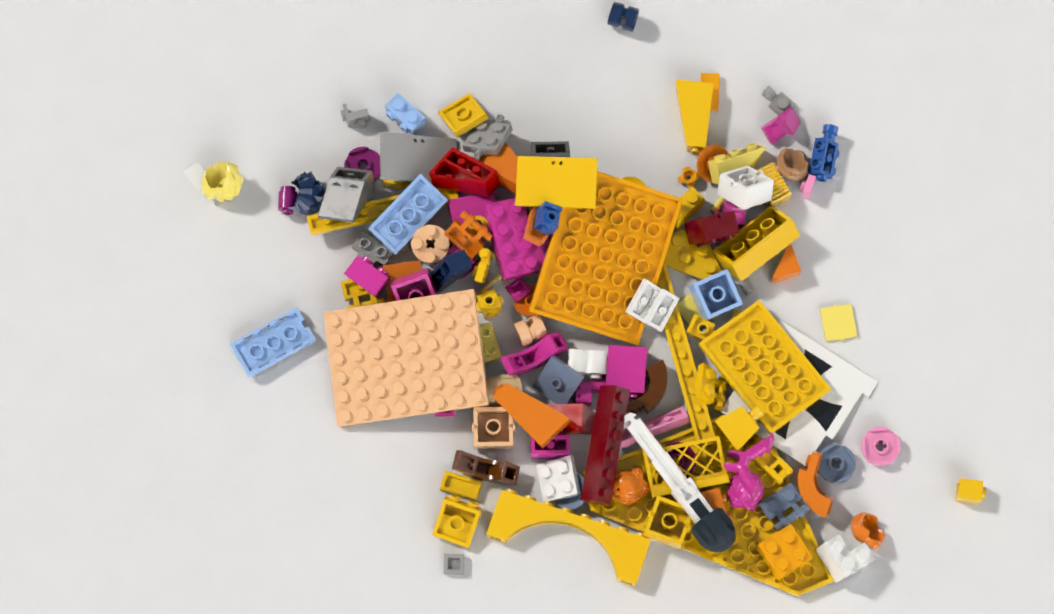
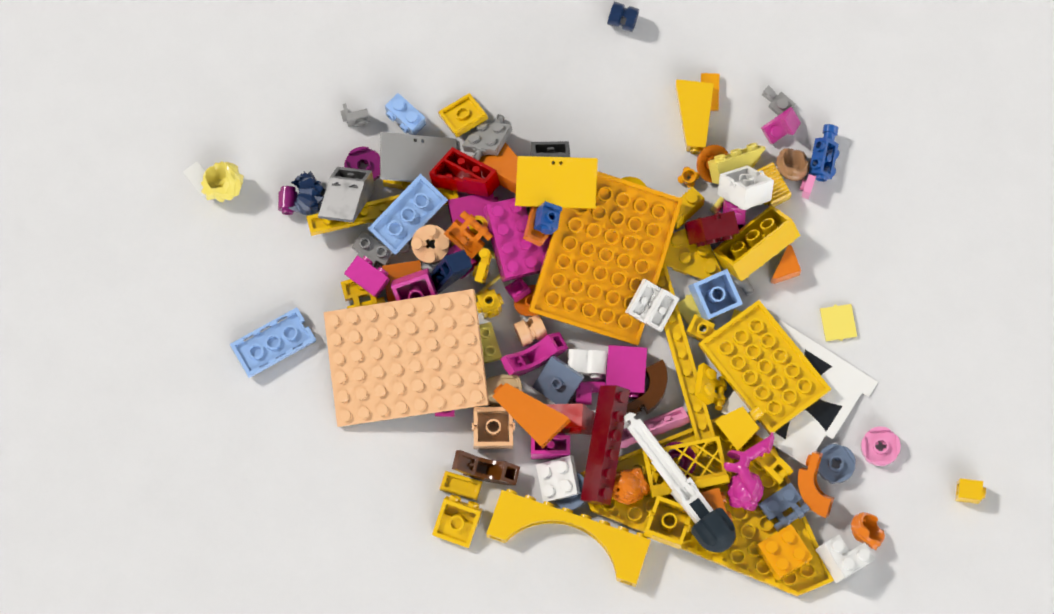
(454, 564): light grey tile -> none

